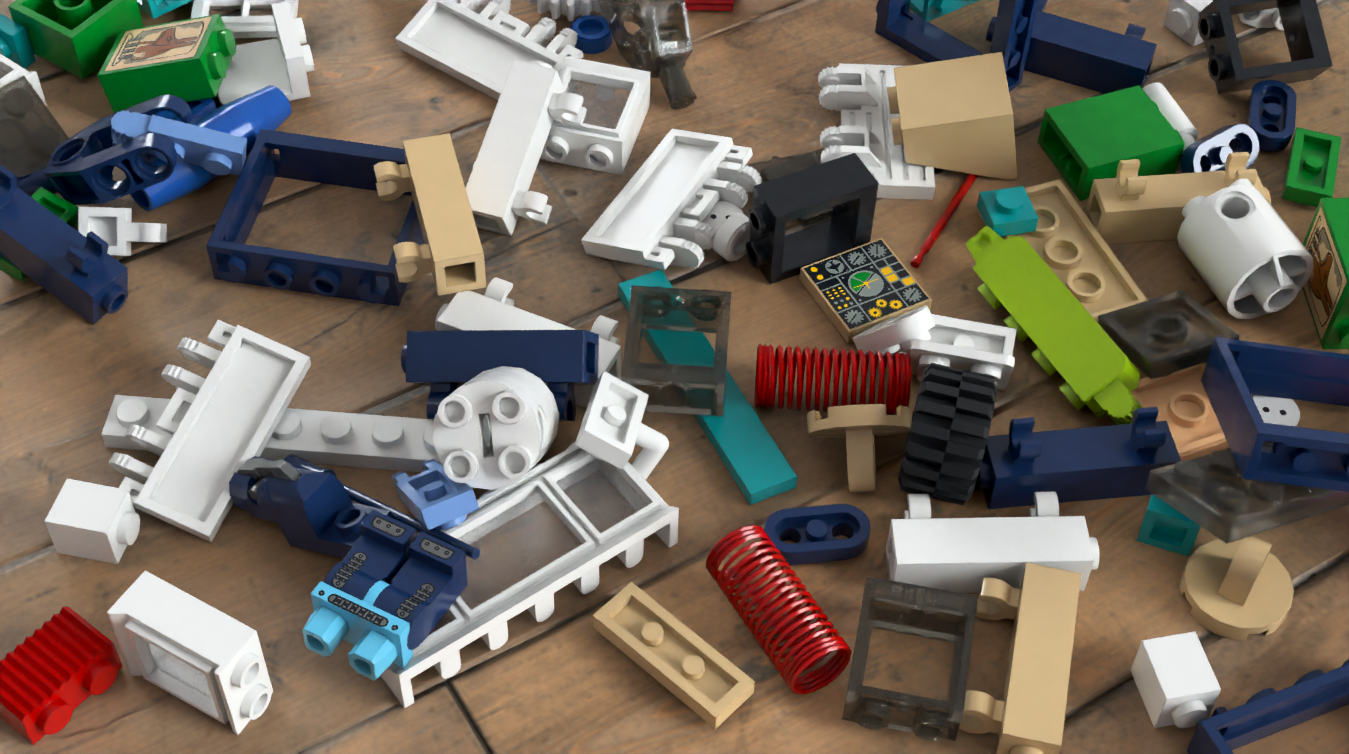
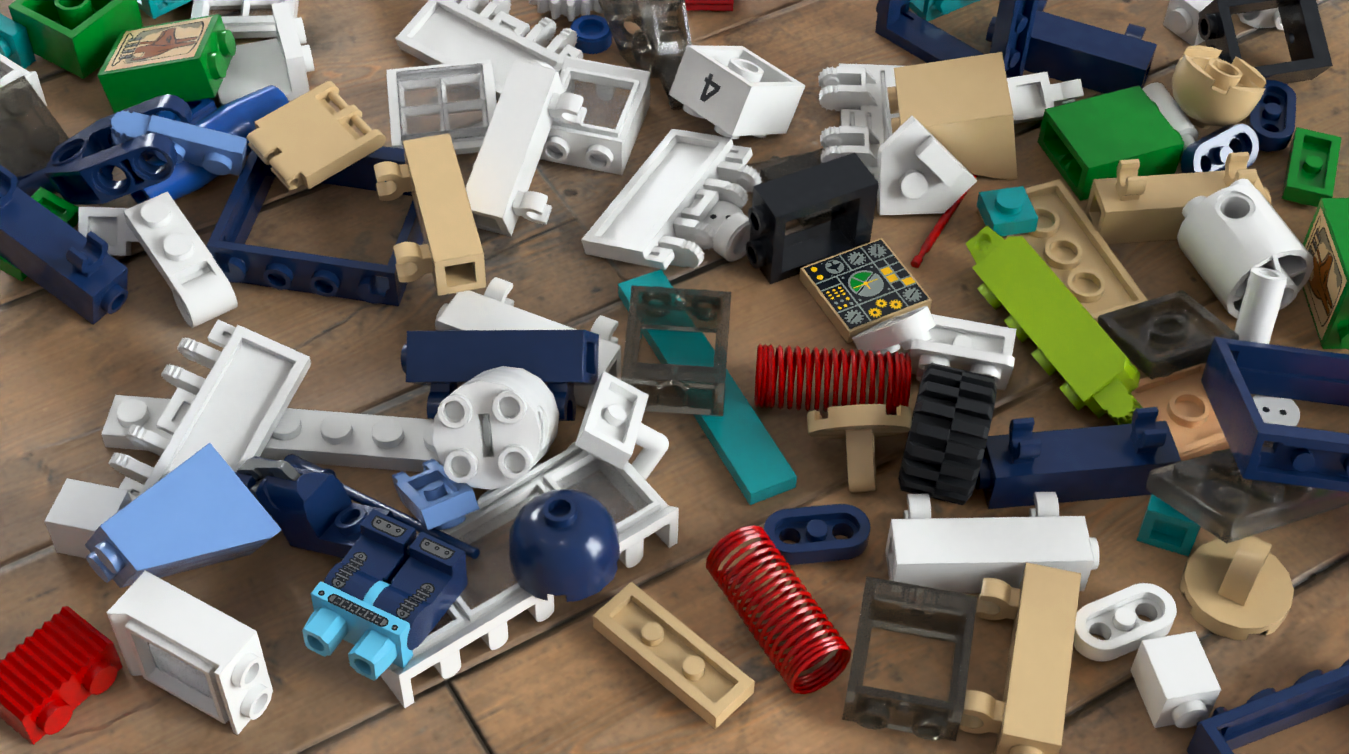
(182, 259): none -> white plate
(182, 524): none -> medium blue slope
(311, 140): none -> tan plate
(442, 101): none -> clear piece
(564, 545): none -> dark blue cylinder
(736, 91): none -> white brick
(918, 173): none -> white plate
(1034, 94): none -> white plate
(1118, 623): none -> white plate
(1213, 89): none -> tan cylinder
(1260, 305): none -> white cylinder

